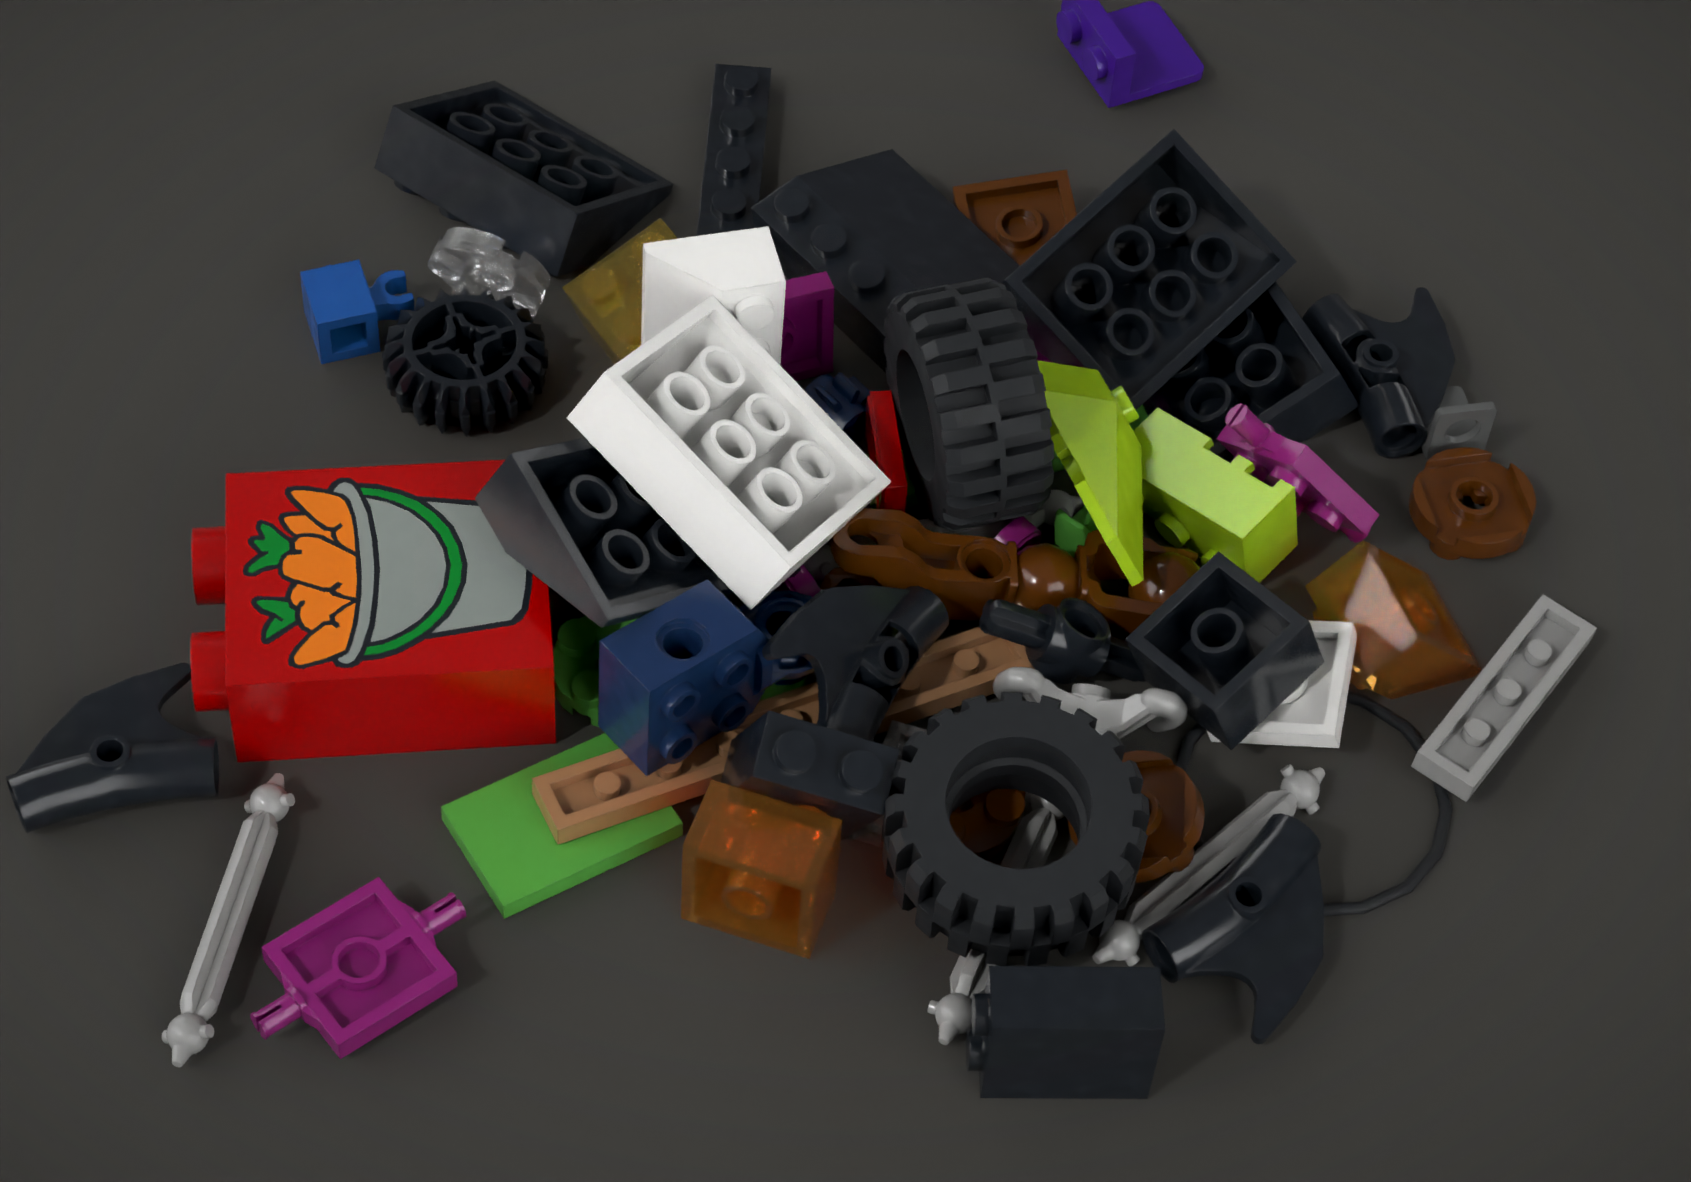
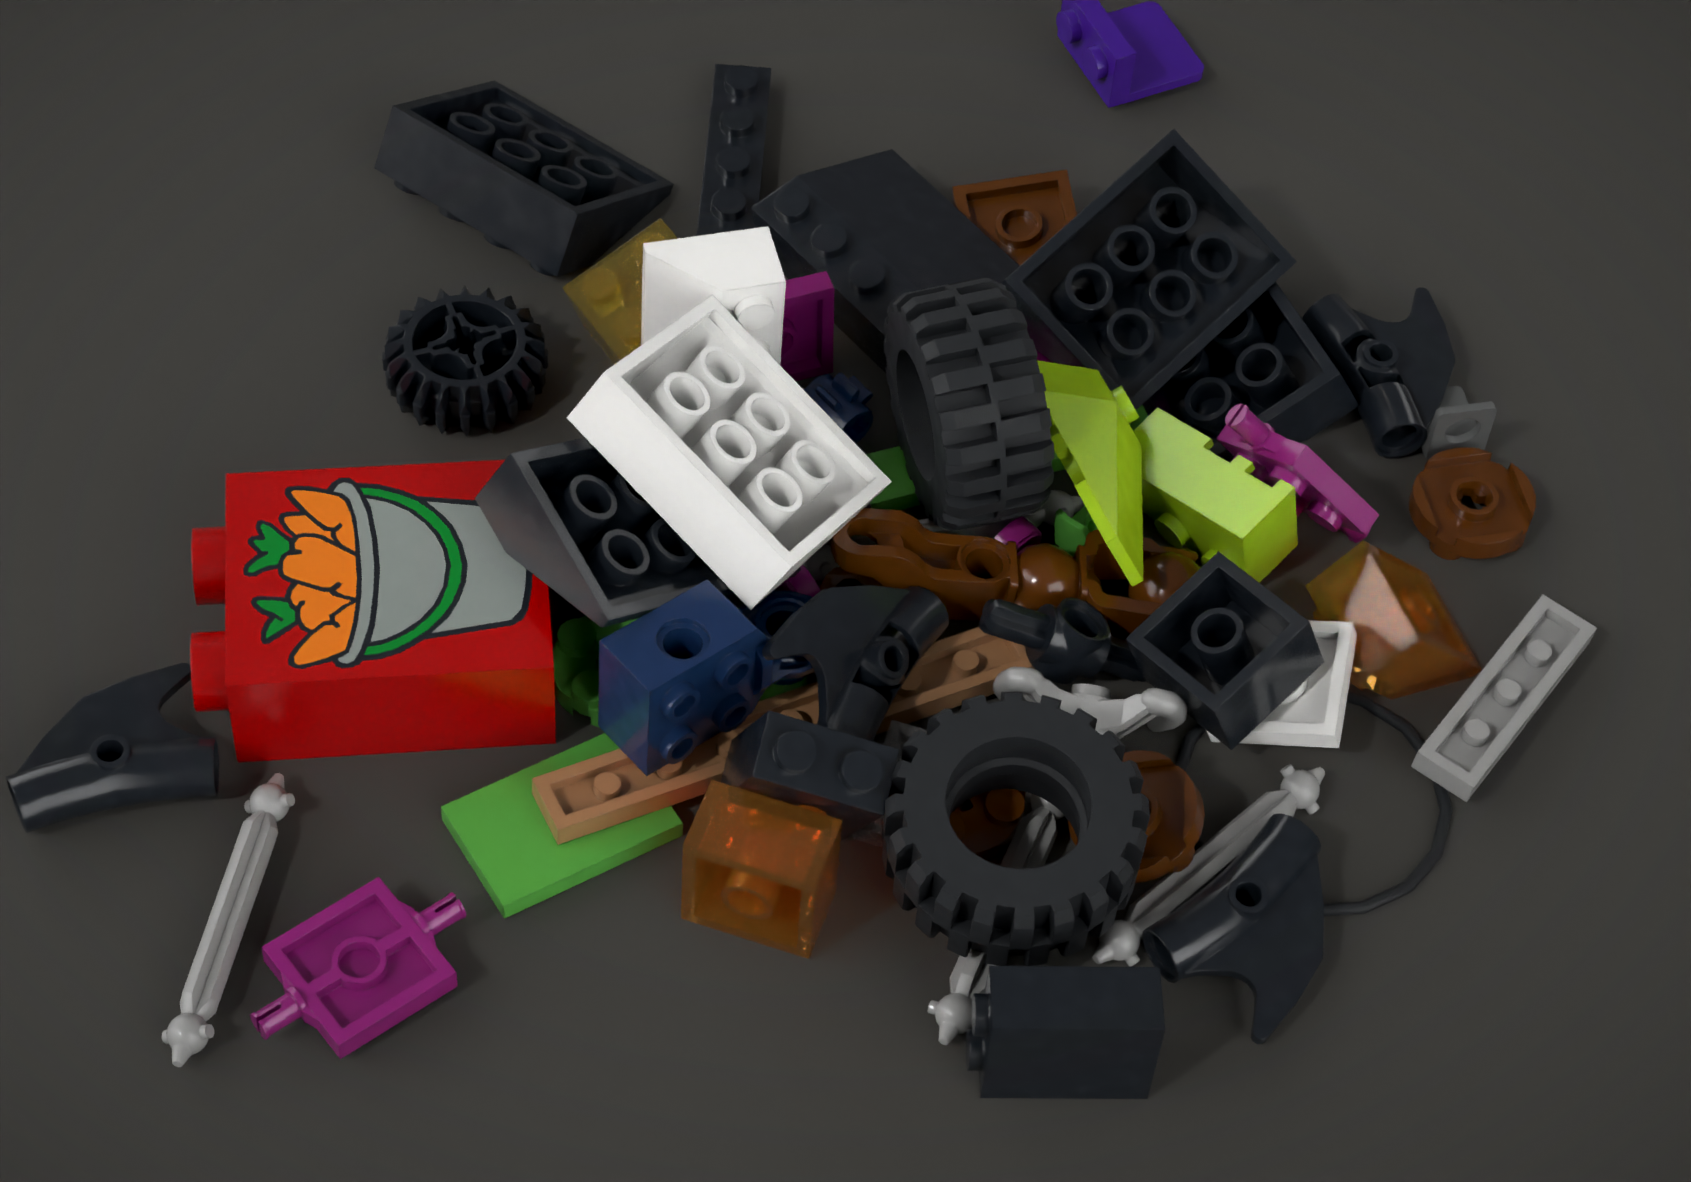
(347, 312): blue brick -> none
(478, 262): clear plate -> none
(885, 448): red tile -> none

